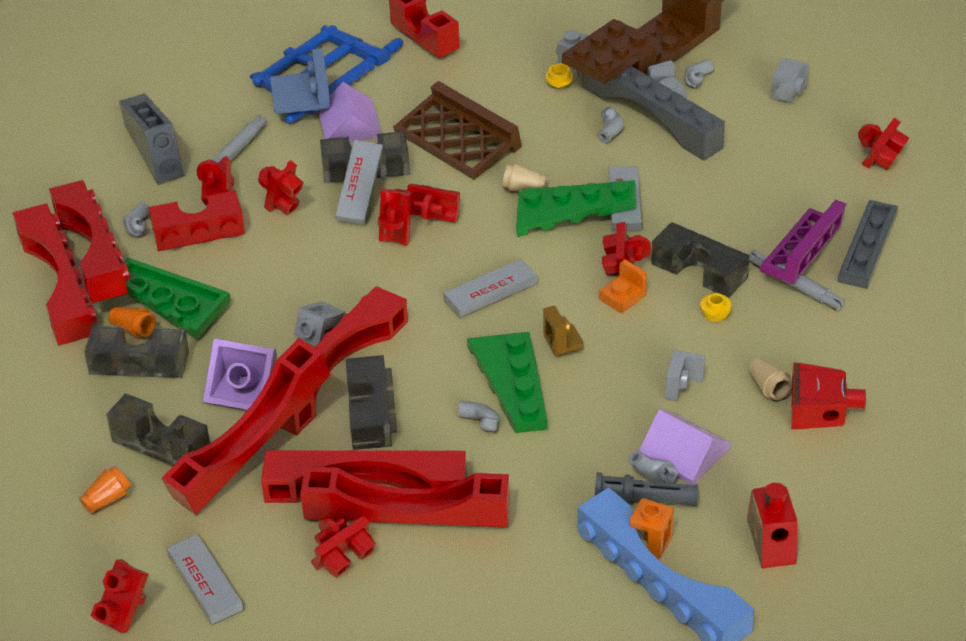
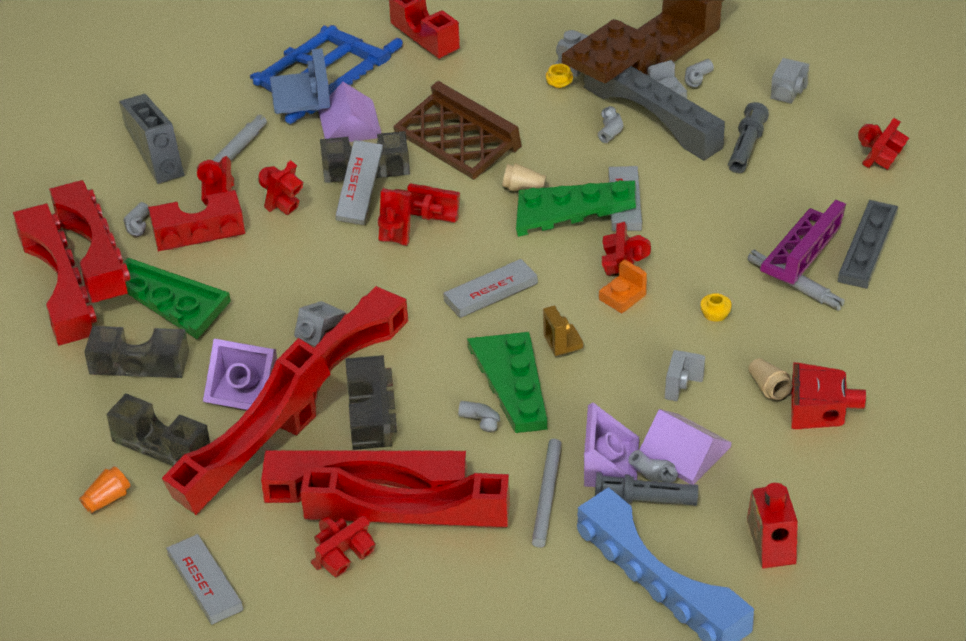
(121, 596): red hips -> none
(135, 321): orange cone -> none
(546, 493): none -> light grey bar
(607, 446): none -> lavender slope
(657, 523): orange bracket -> none
(680, 247): clear smoke arch -> none
(750, 129): none -> dark grey pin

